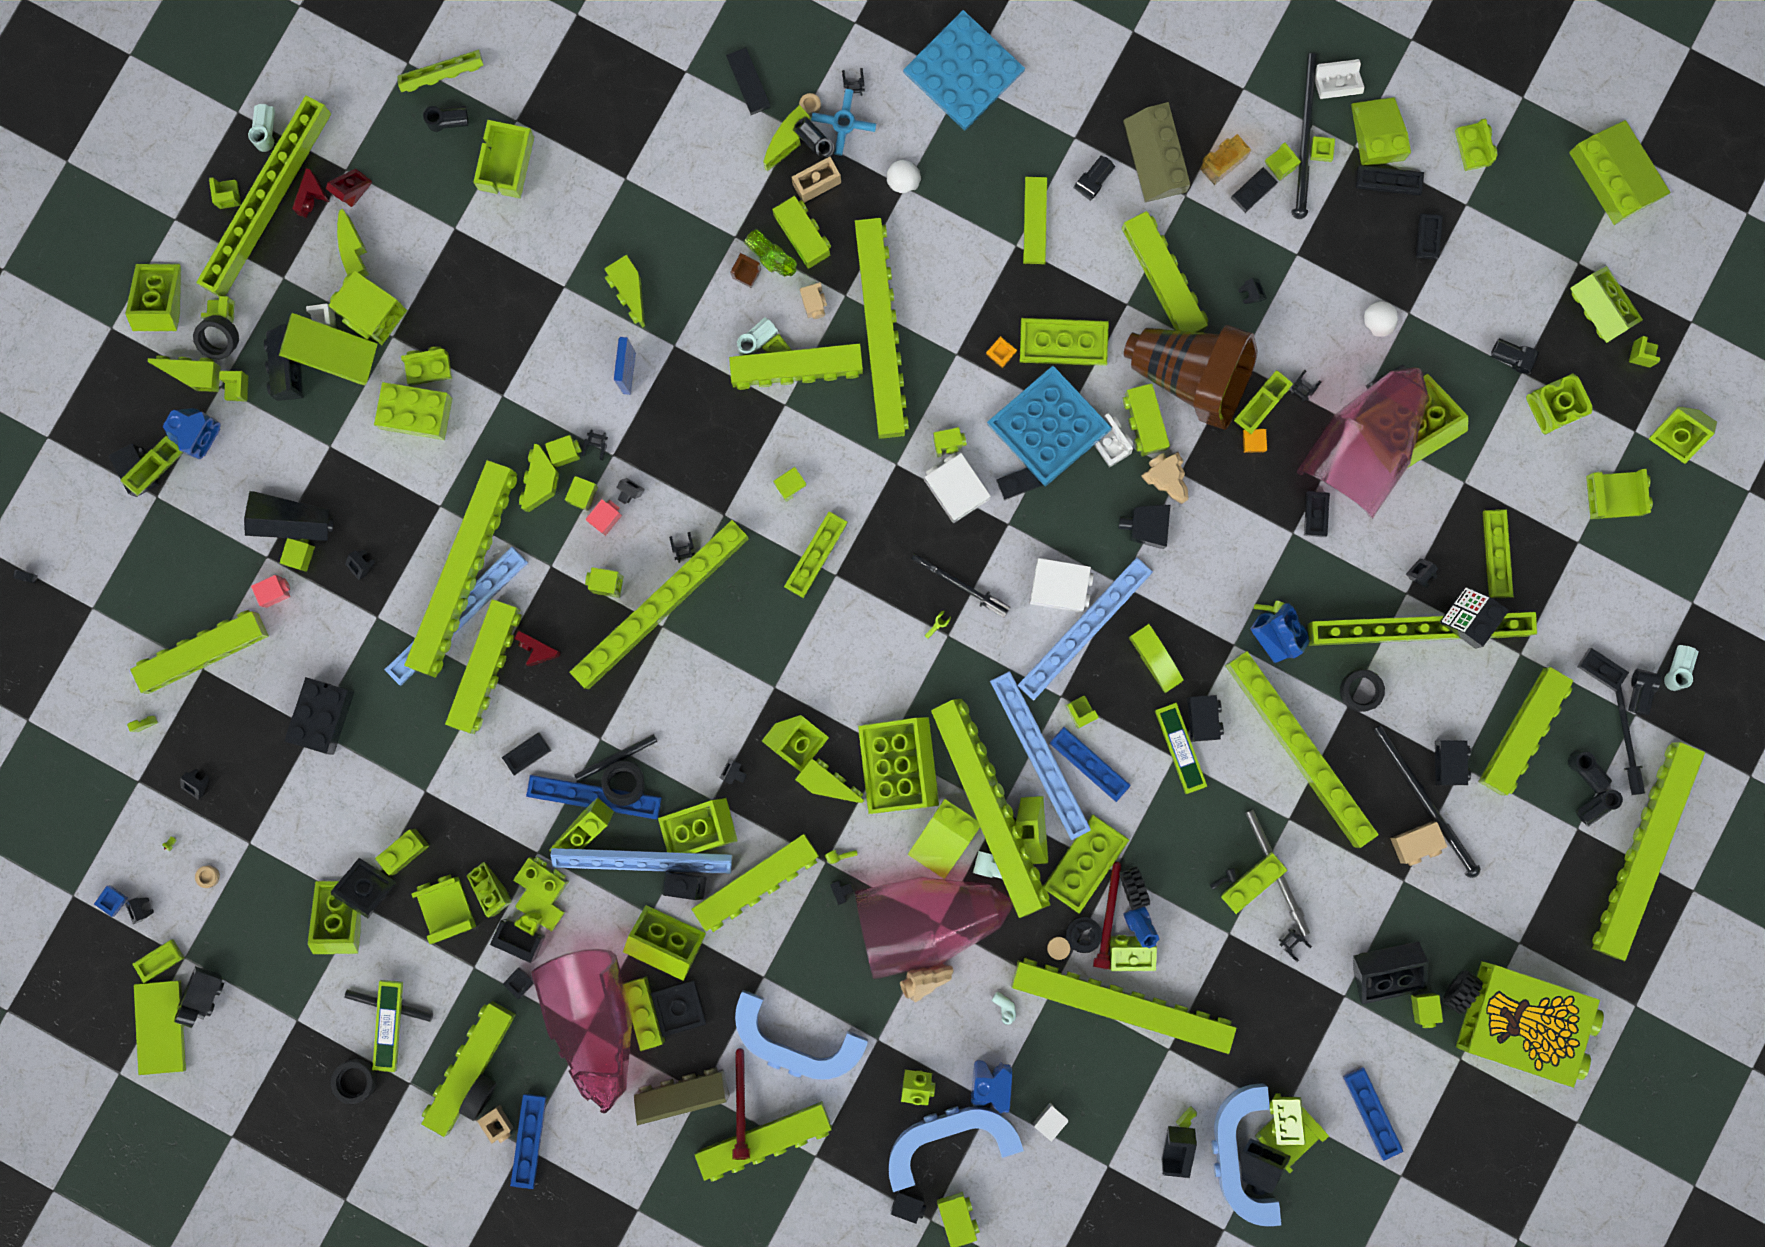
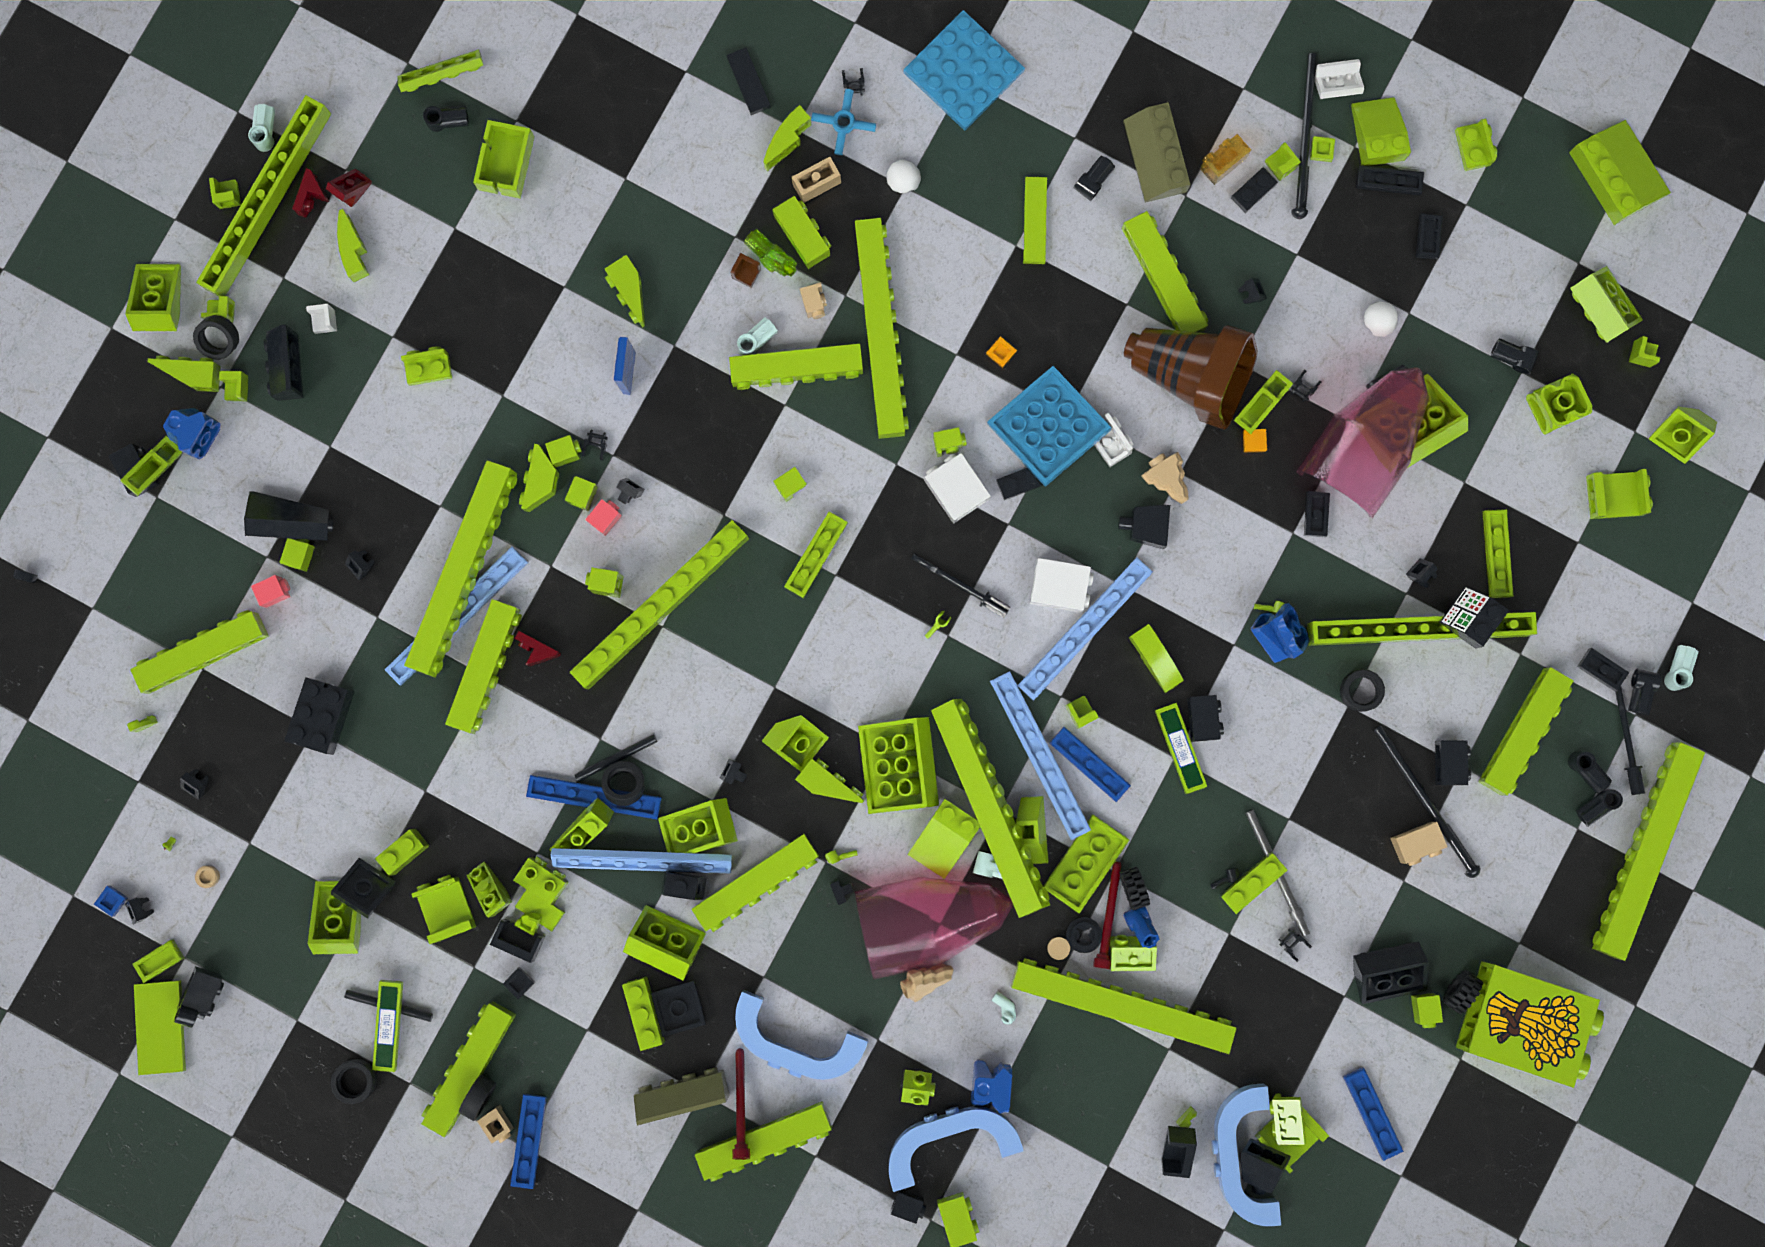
(328, 349): lime tile -> none
(367, 308): lime brick -> none
(413, 411): lime brick -> none
(526, 754): black tile -> none
(589, 1020): clear pink windscreen -> none
(676, 549): black piece -> none
(776, 344): lime tile -> none
(810, 103): tan tile -> none
(813, 137): black piece -> none
(1050, 1122): white panel -> none
(1064, 341): lime tile -> none
(1146, 420): lime brick -> none
(1301, 750): lime brick -> none

